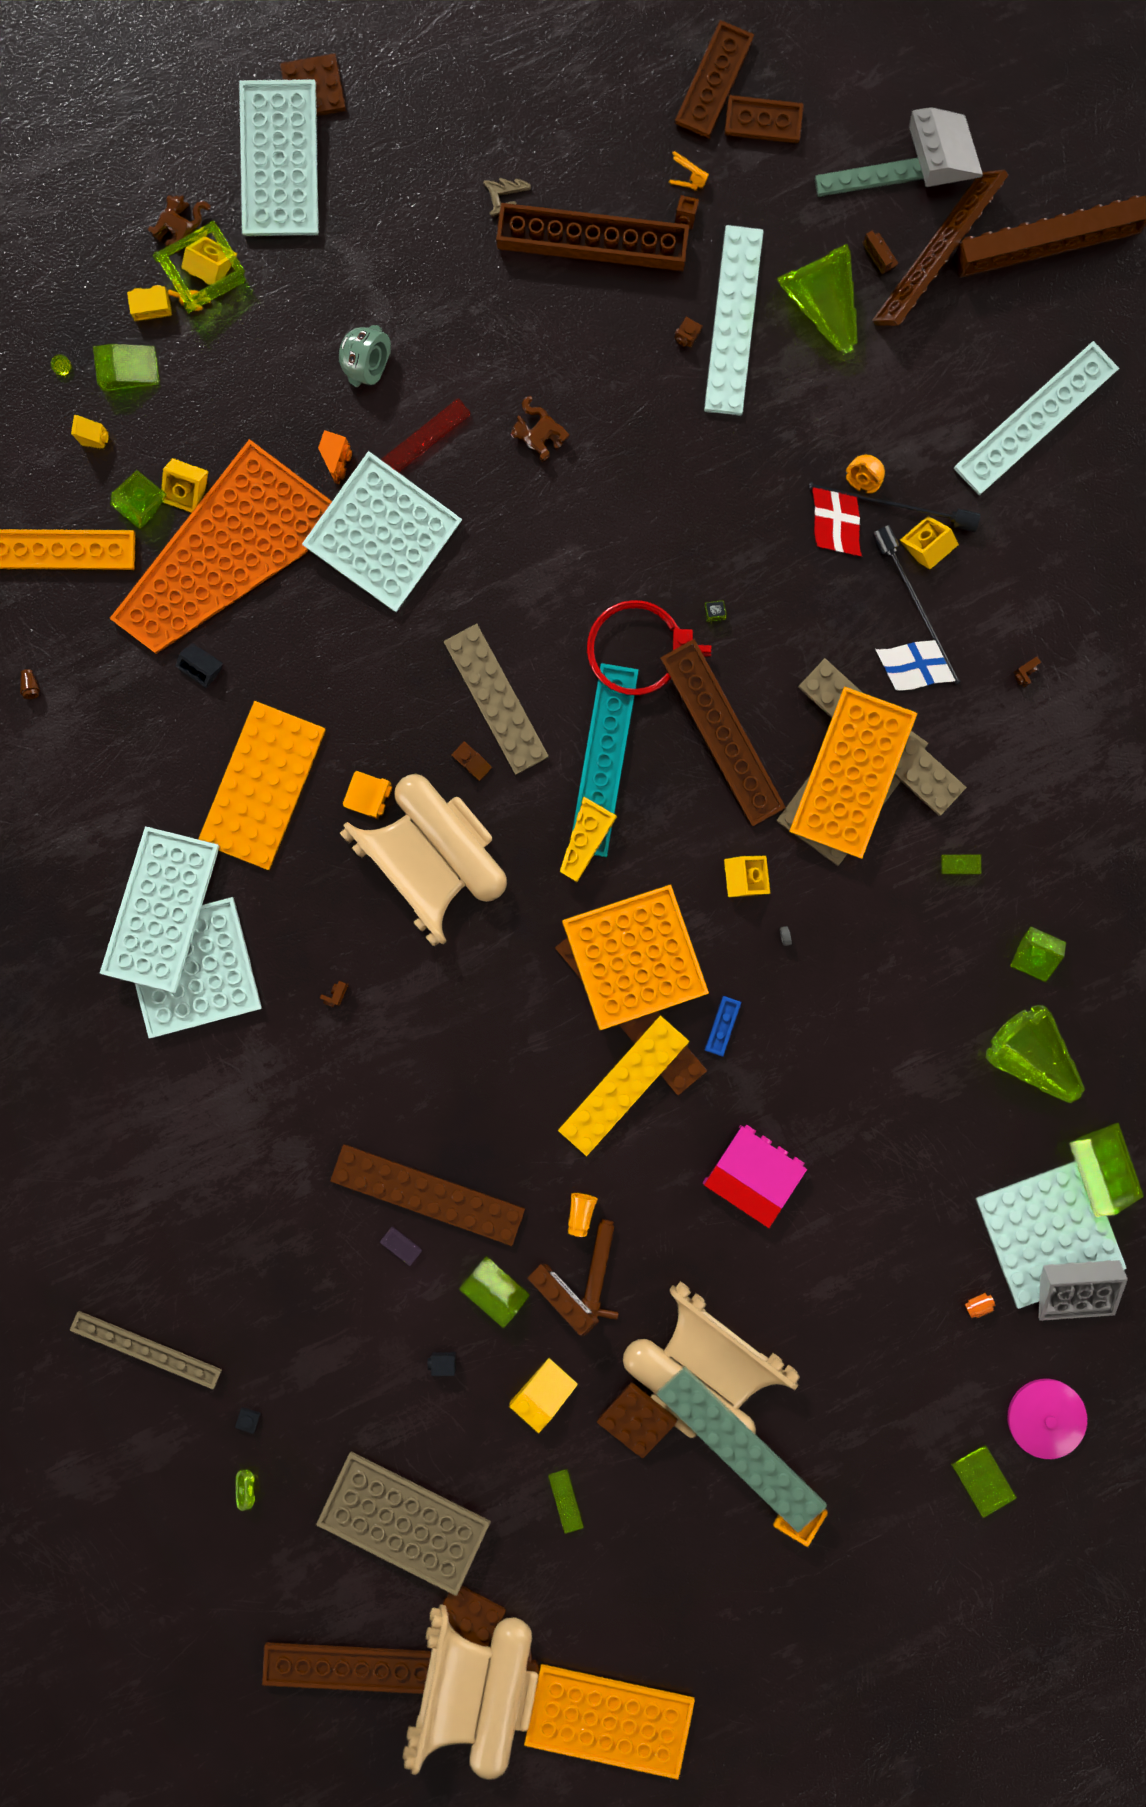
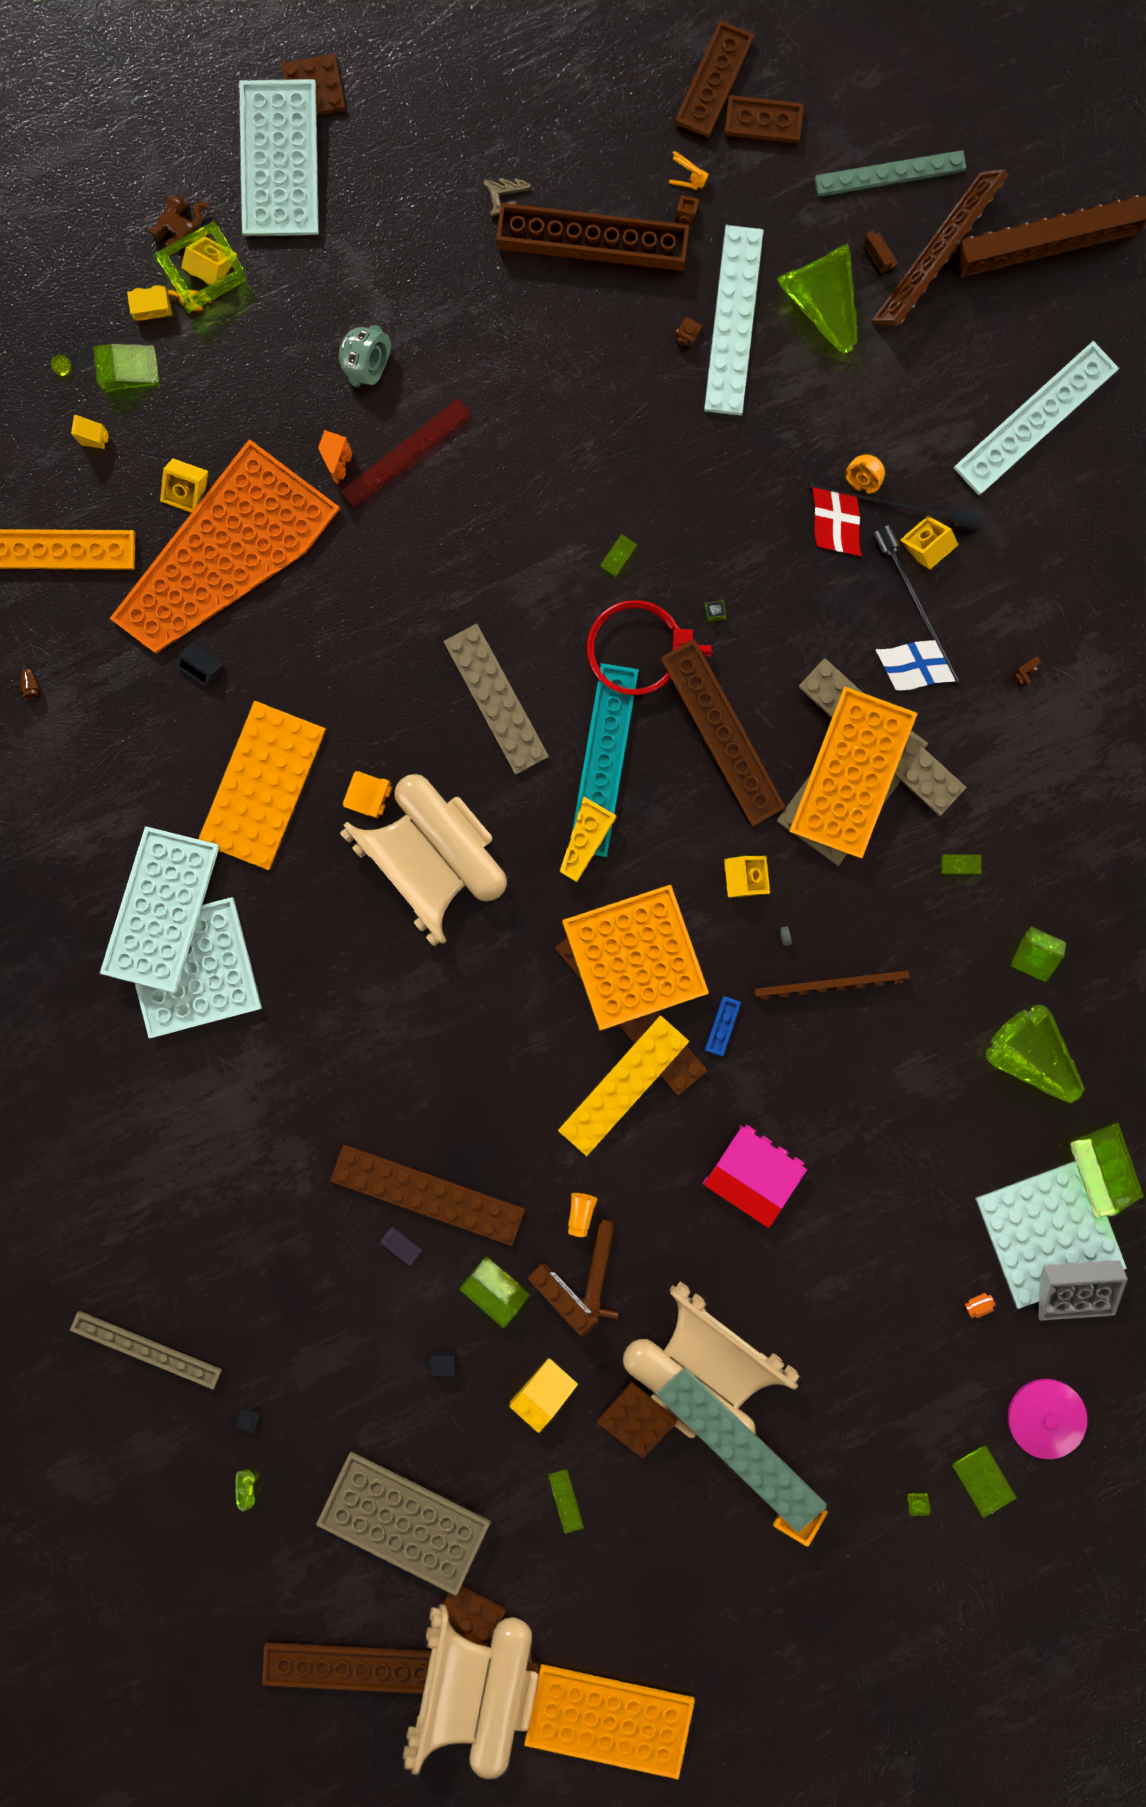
(137, 499): clear neon green slope -> none
(338, 993): reddish brown bracket -> none
(382, 531): light aqua plate -> none
(471, 761): reddish brown slope -> none
(541, 432): reddish brown animal -> none
(618, 555): none -> clear neon green plate
(839, 984): none -> reddish brown plate
(918, 1504): none -> clear neon green plate
(944, 146): light grey slope -> none

